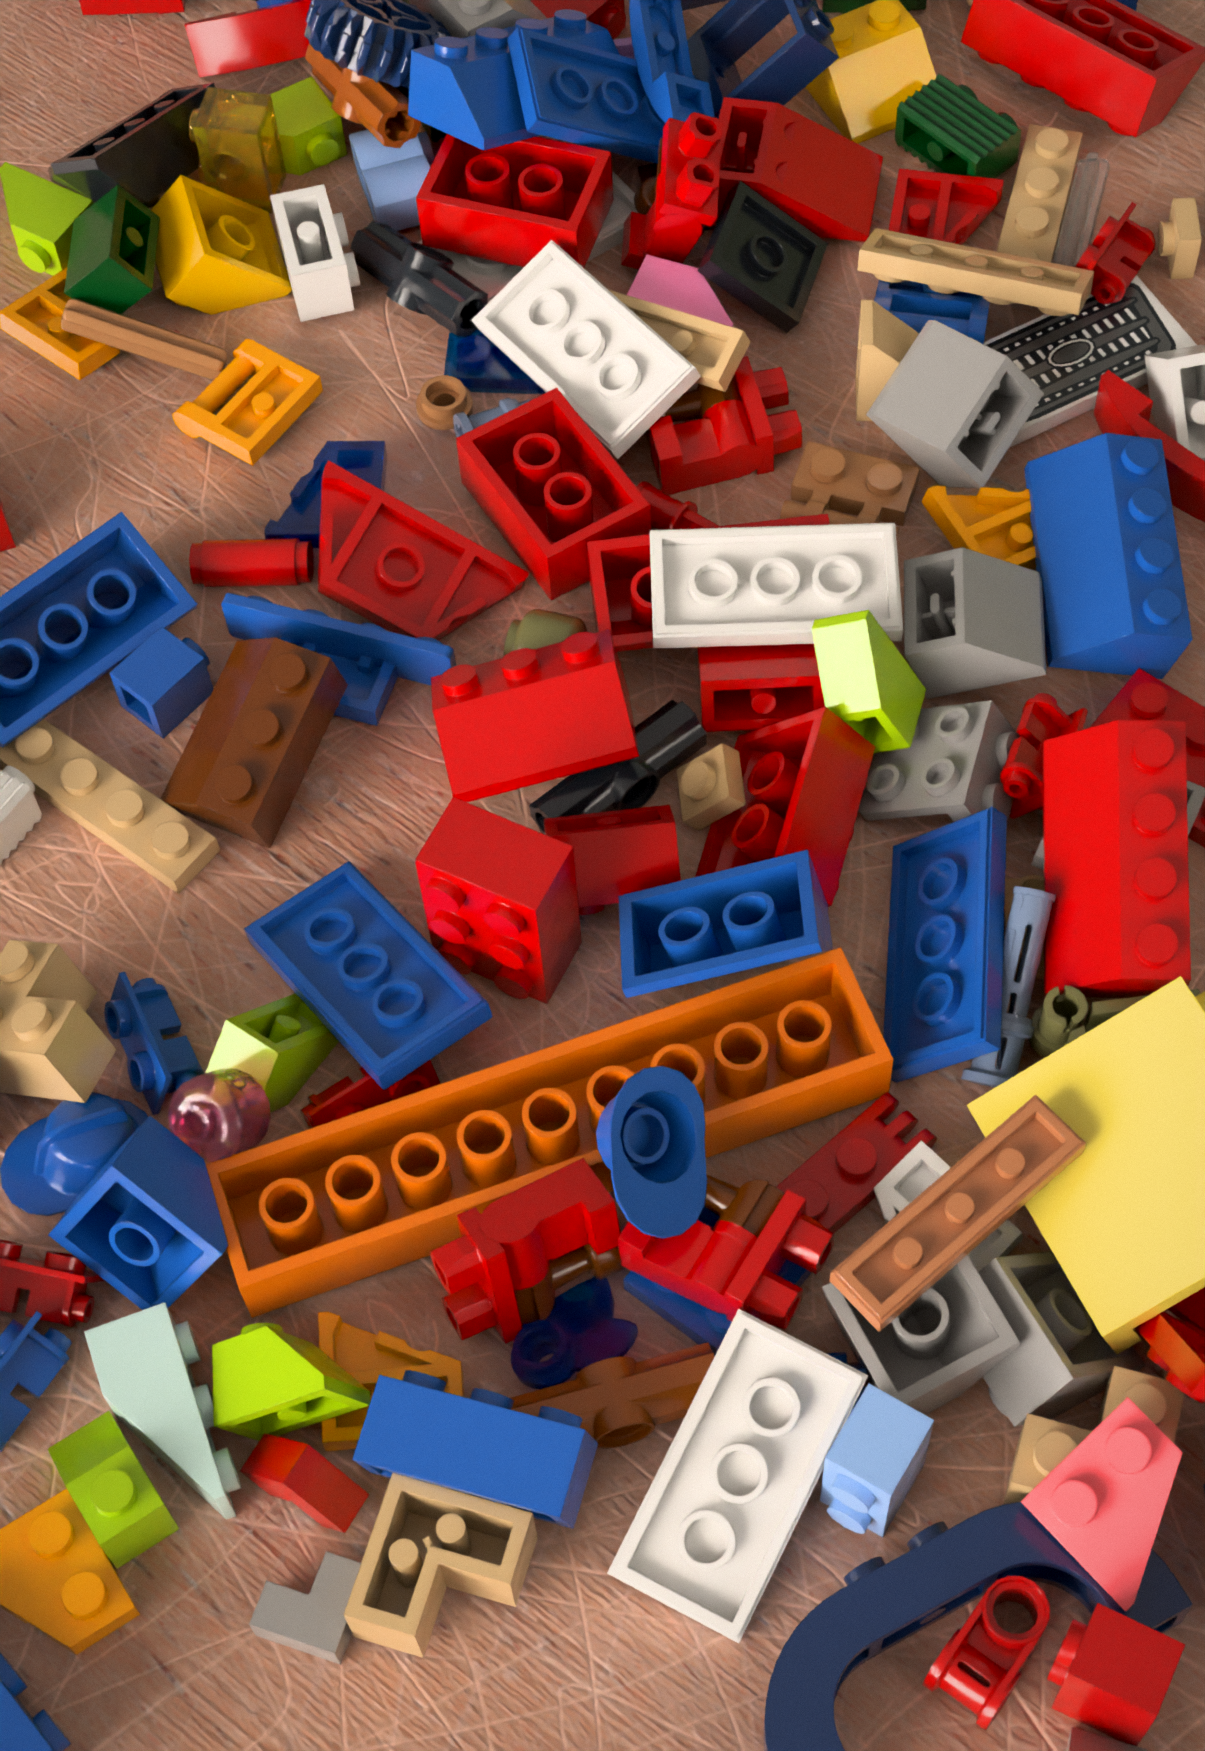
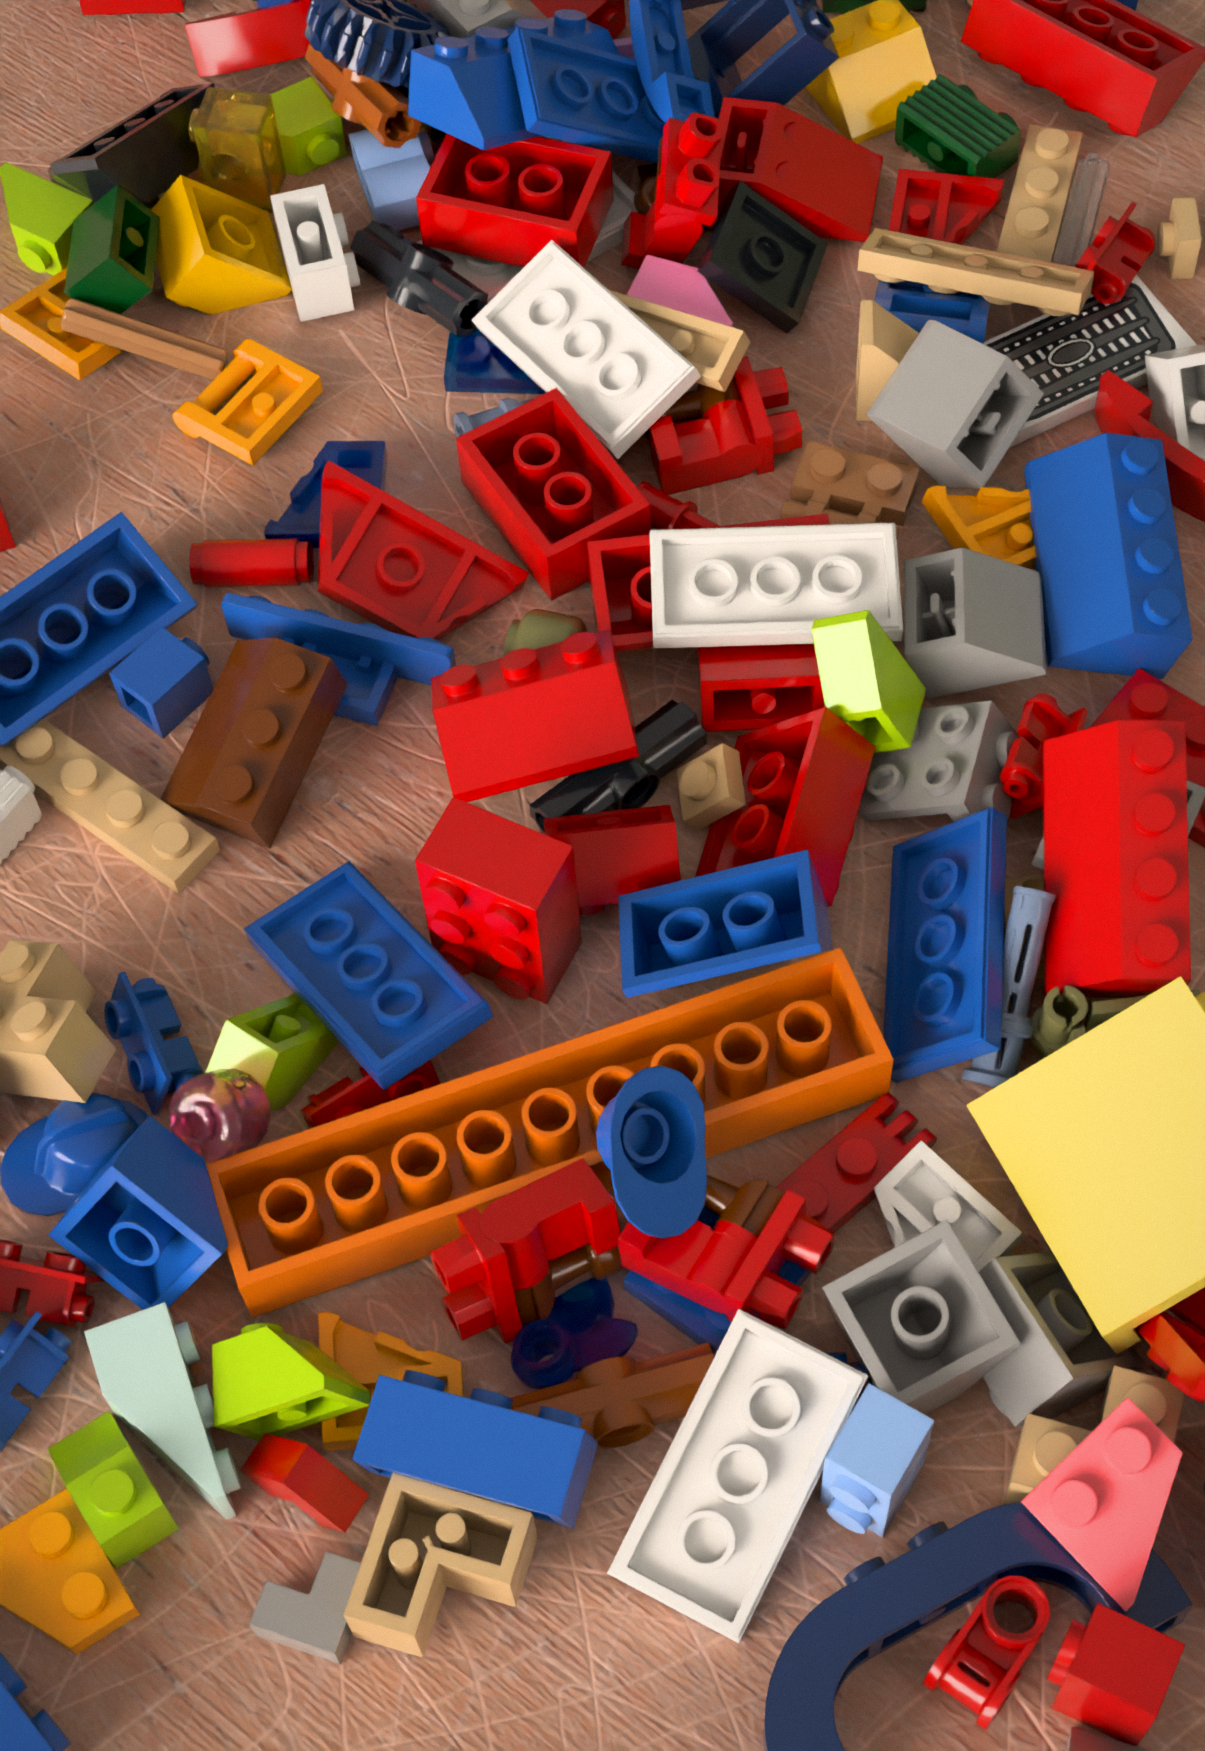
(441, 399): medium nougat plate -> none
(956, 1213): nougat tile -> none

